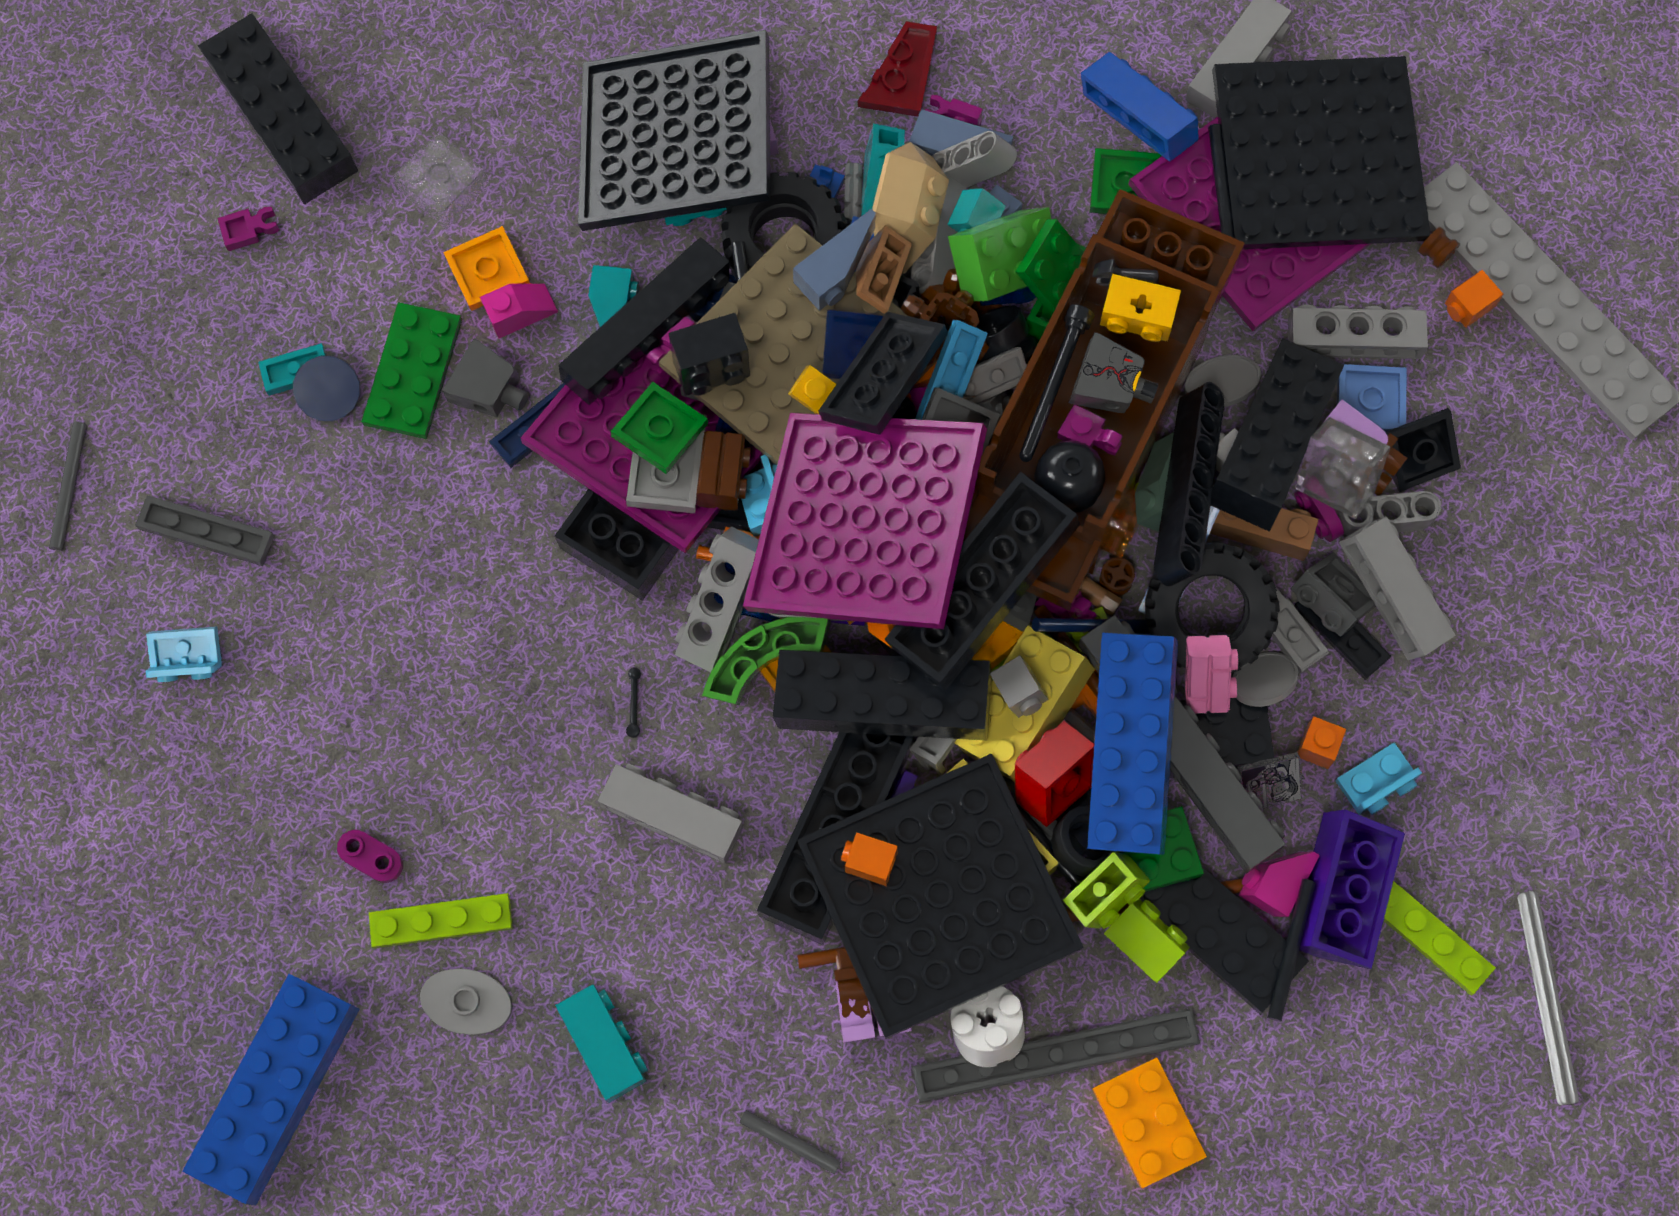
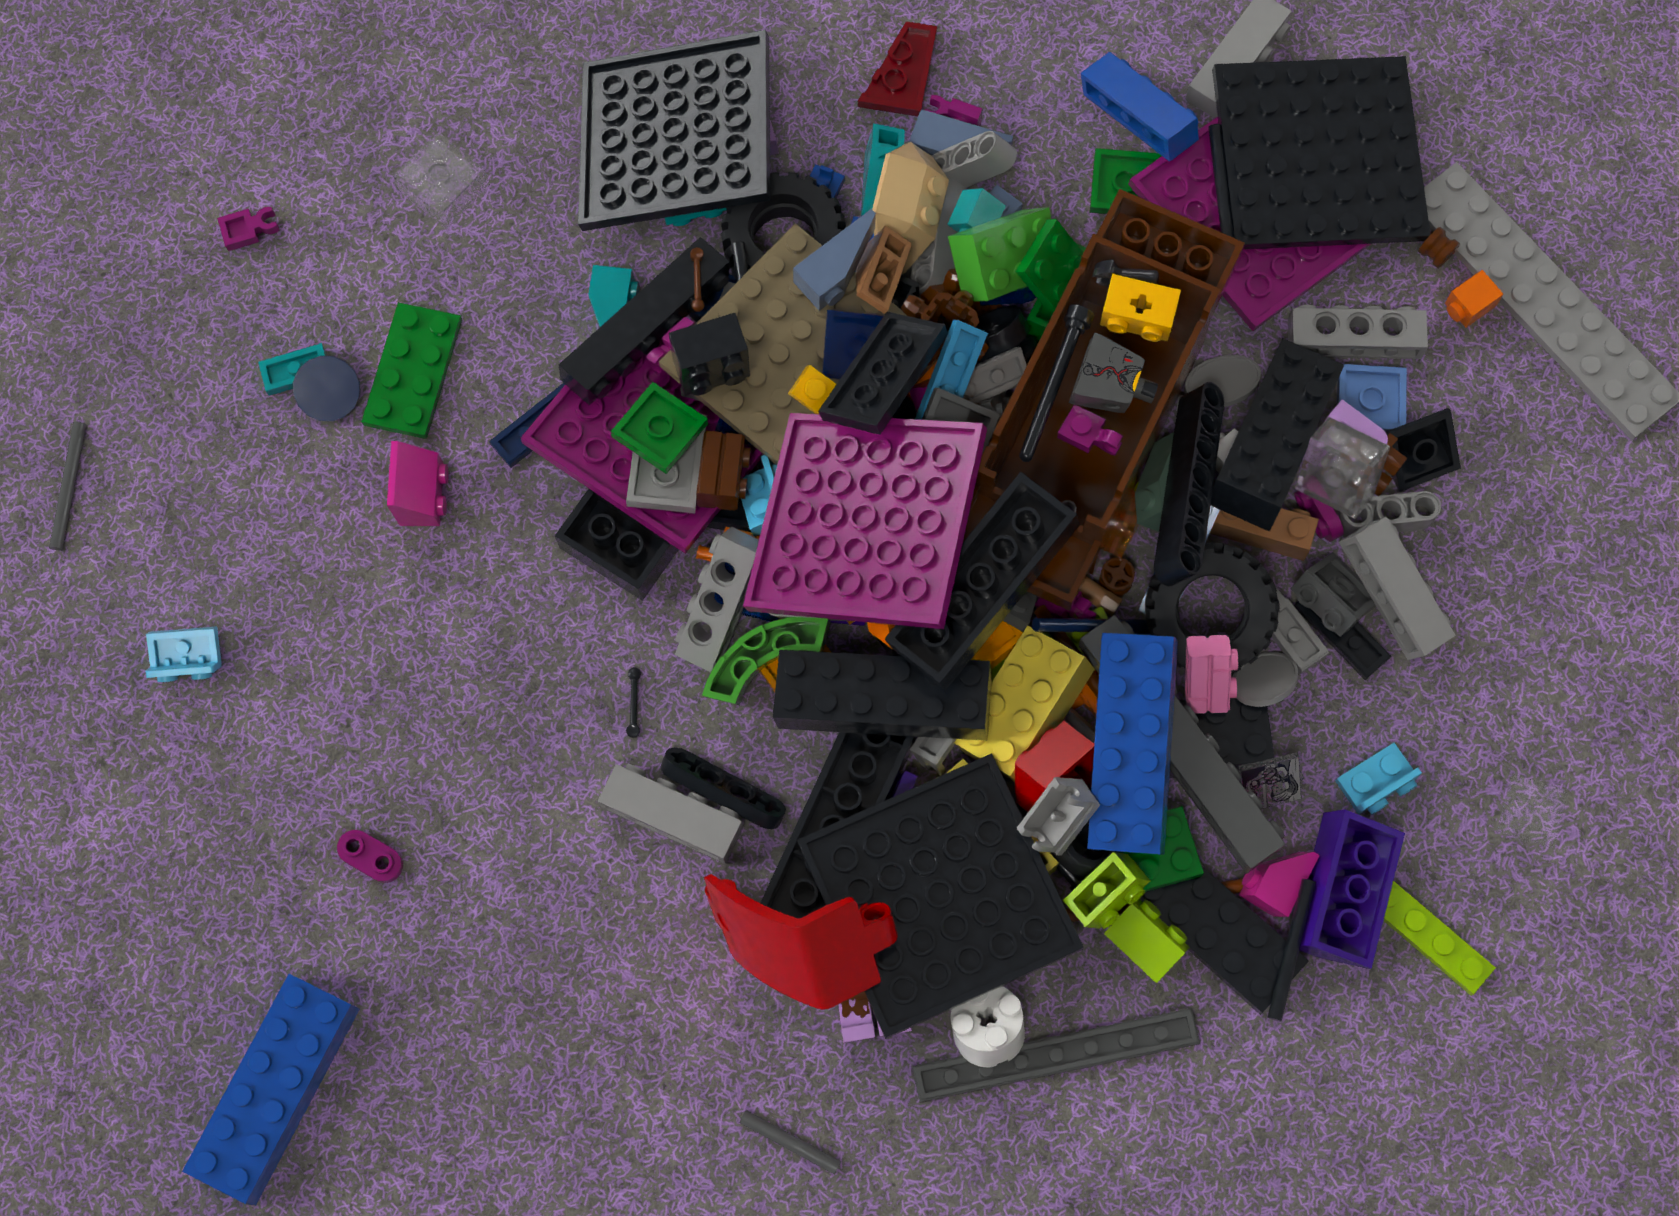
(205, 530): dark grey plate -> none
(278, 108): black brick -> none
(416, 485): none -> dark pink slope
(440, 920): lime plate -> none
(466, 1001): light grey piece -> none
(484, 382): dark grey torso -> none
(485, 266): light orange plate -> none
(517, 307): dark pink slope -> none
(602, 1042): teal brick -> none
(697, 255): none -> reddish brown hinge
(756, 807): none -> black beam
(809, 957): none -> red panel
(853, 191): light grey axle -> none
(869, 858): orange brick -> none
(1019, 687): light grey brick -> none
(1059, 815): none -> light grey hinge
(1071, 474): black cylinder -> none
(1149, 1123): light orange plate -> none
(1321, 742): orange brick -> none
(1548, 998): light grey axle -> none

